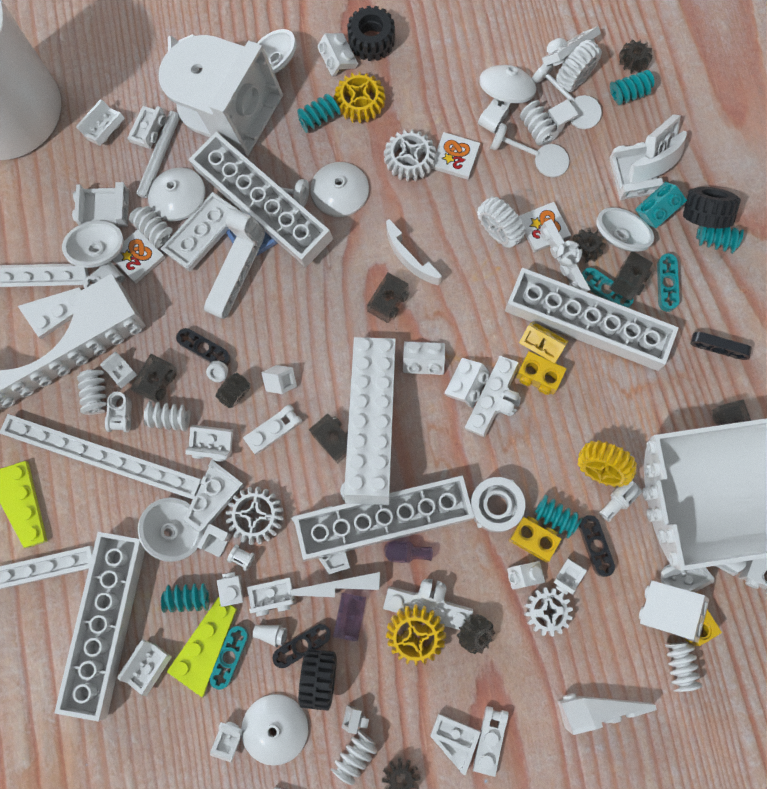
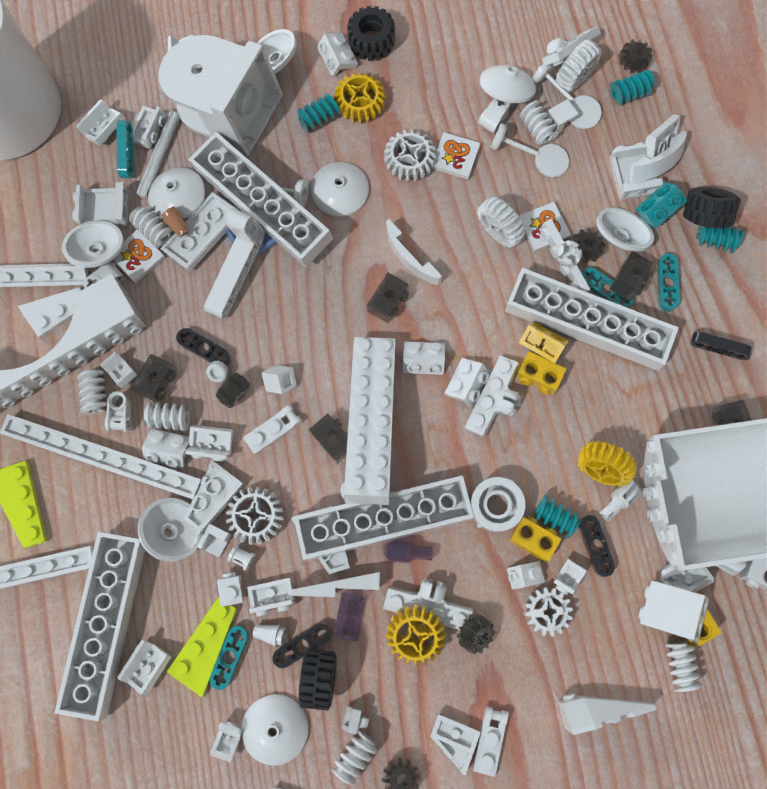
(125, 149): none -> teal beam
(165, 448): none -> white bracket
(175, 221): none -> nougat cone
(185, 598): teal piece -> none

